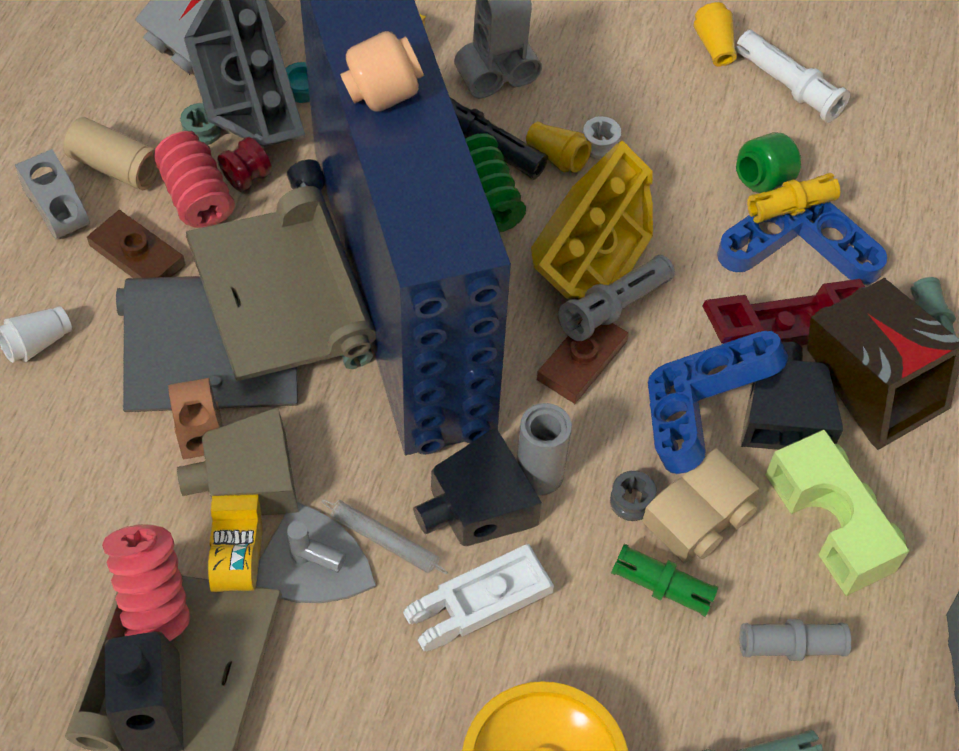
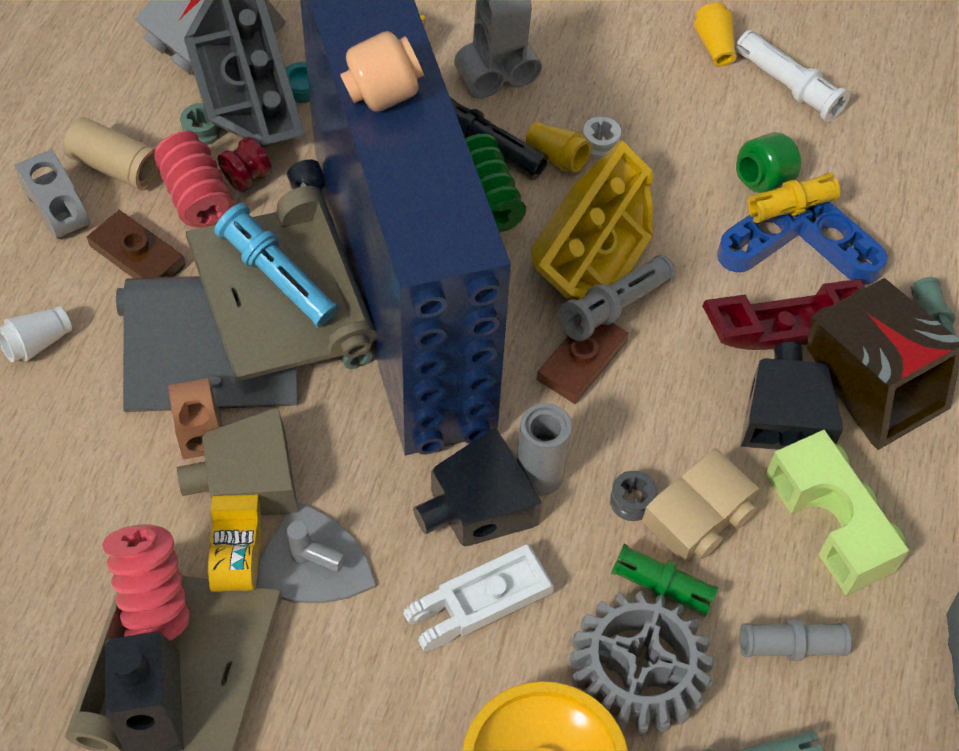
(265, 245): none -> medium azure pin
(383, 536): white piece -> none
(661, 668): none -> light grey gear
(761, 357): blue beam -> none

